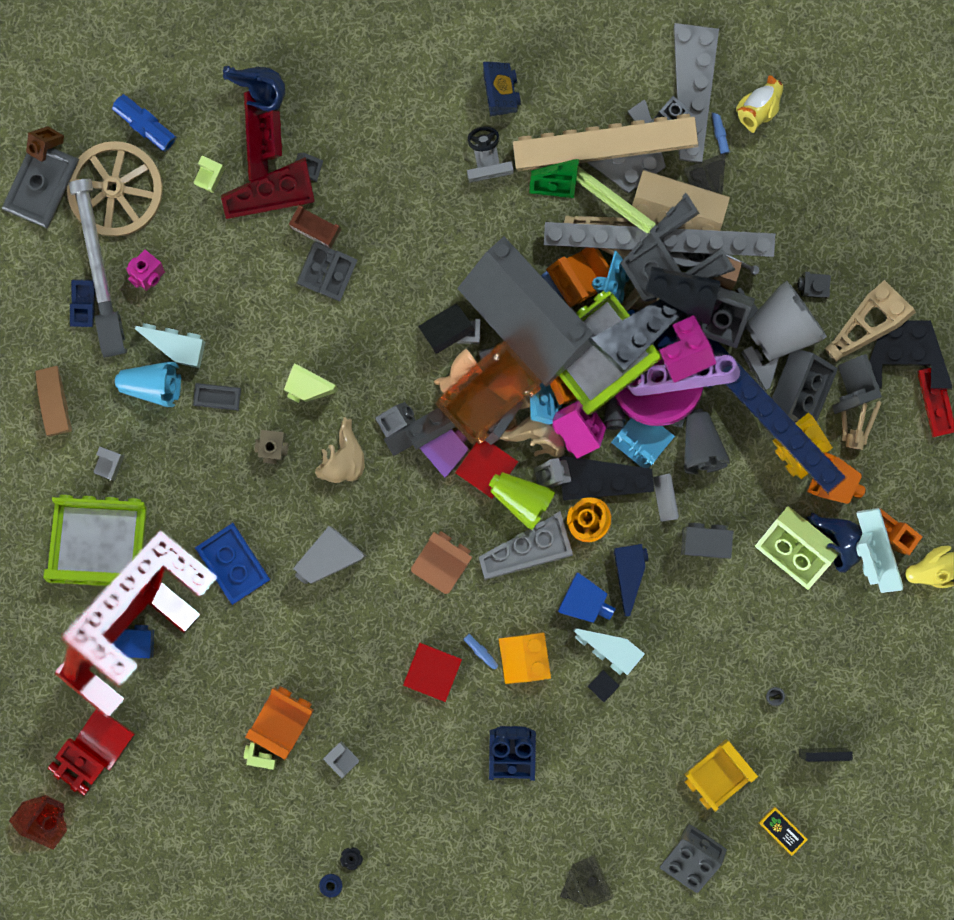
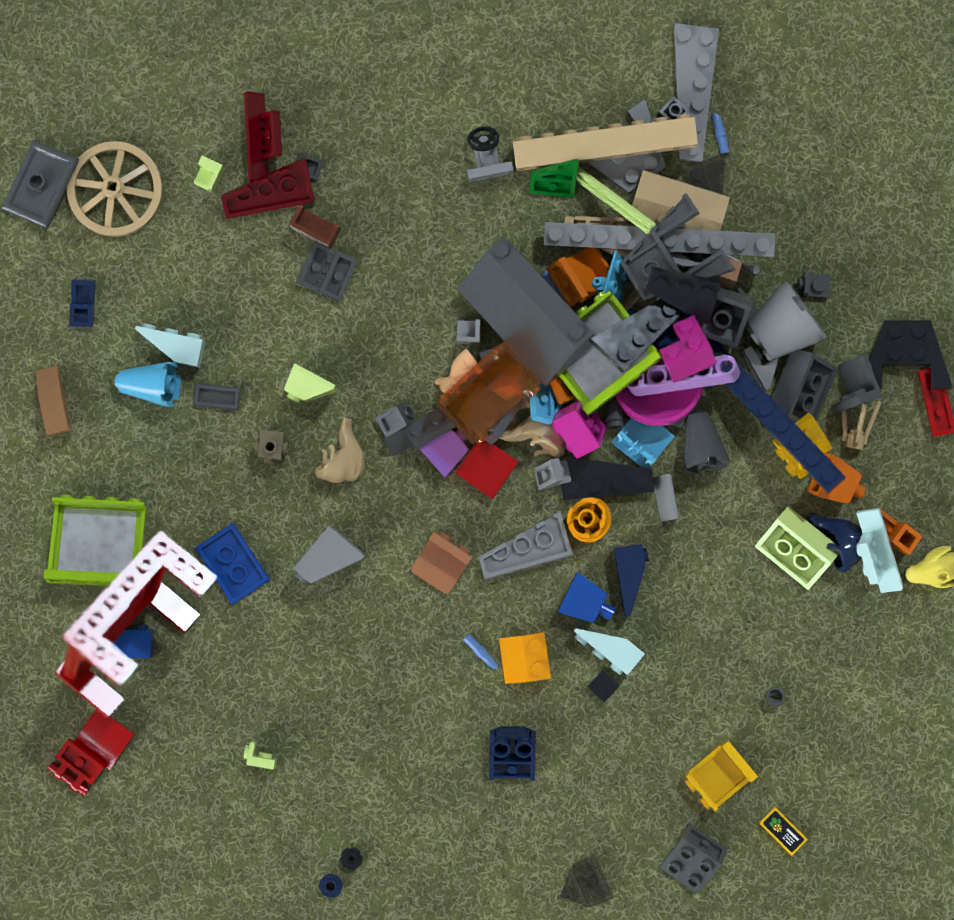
(40, 820): clear red slope -> none
(41, 140): reddish brown bracket -> none
(108, 322): piece -> none
(108, 463): light grey panel -> none
(144, 123): blue piece -> none
(145, 270): dark pink brick -> none
(263, 83): dark blue piece -> none
(280, 722): orange panel -> none
(341, 759): light grey panel -> none
(432, 672): red tile -> none
(446, 328): black tile -> none
(500, 88): dark blue slope -> none
(521, 497): lime cone -> none
(707, 542): dark grey brick -> none
(760, 104): light yellow animal -> none
(825, 754): black tile -> none
(889, 302): tan plate -> none

